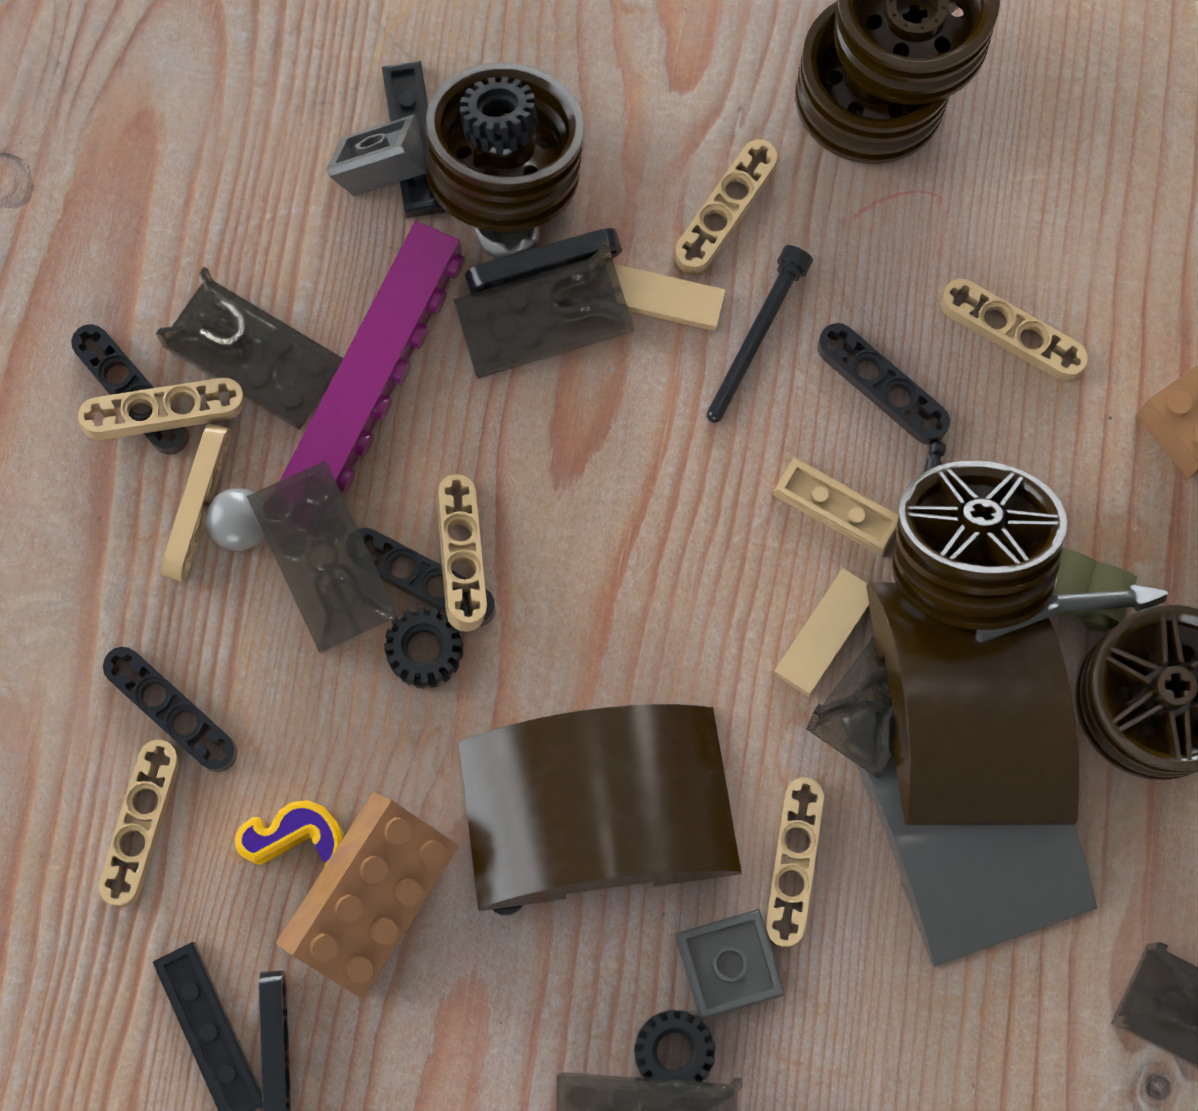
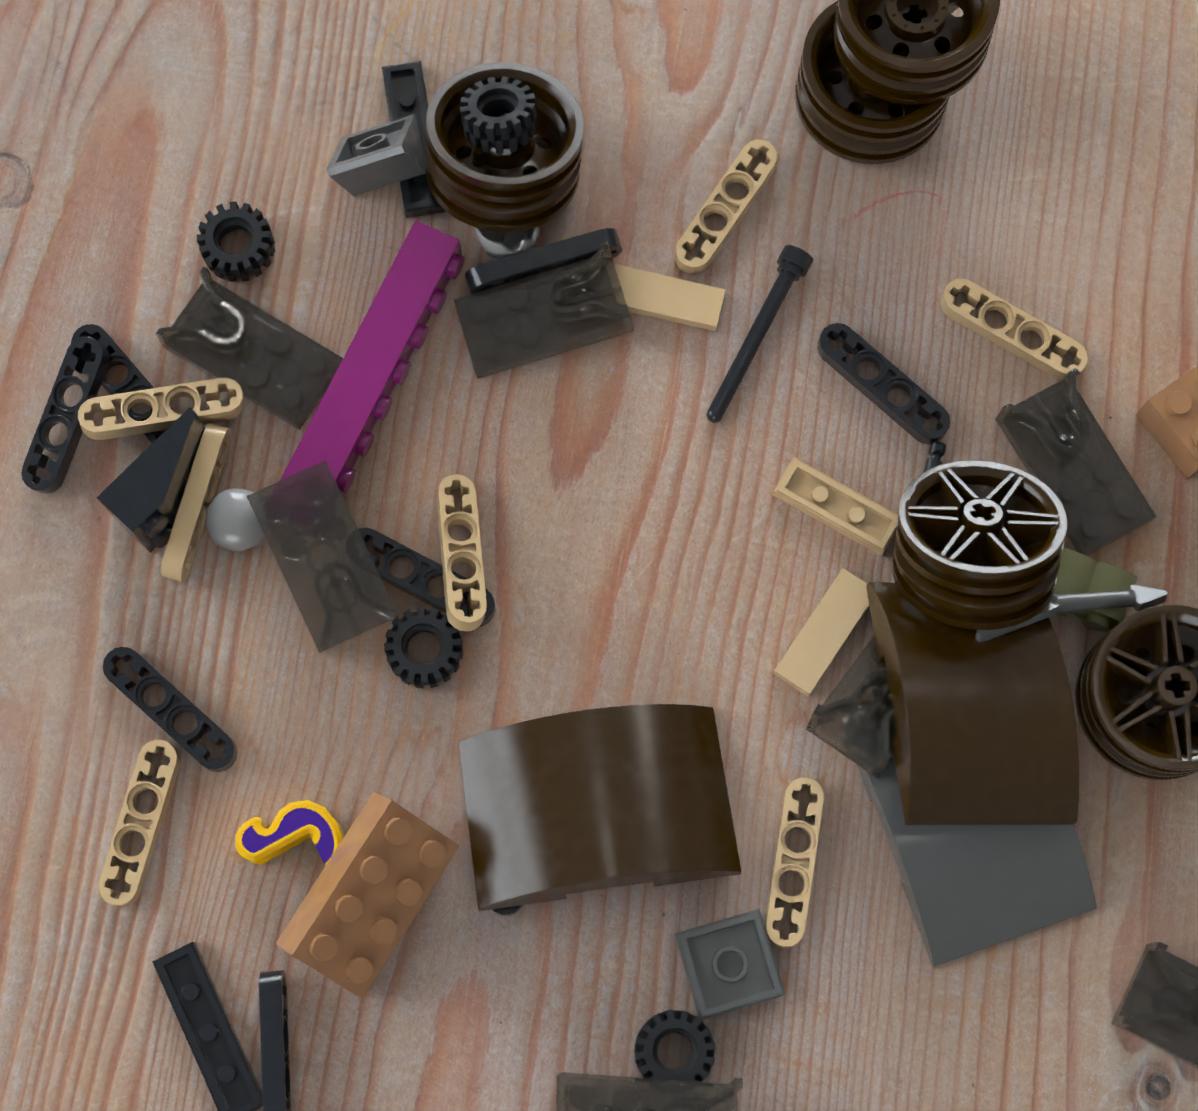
(58, 412): none -> black beam
(152, 487): none -> black slope
(229, 220): none -> black tyre
(1075, 459): none -> clear smoke plate

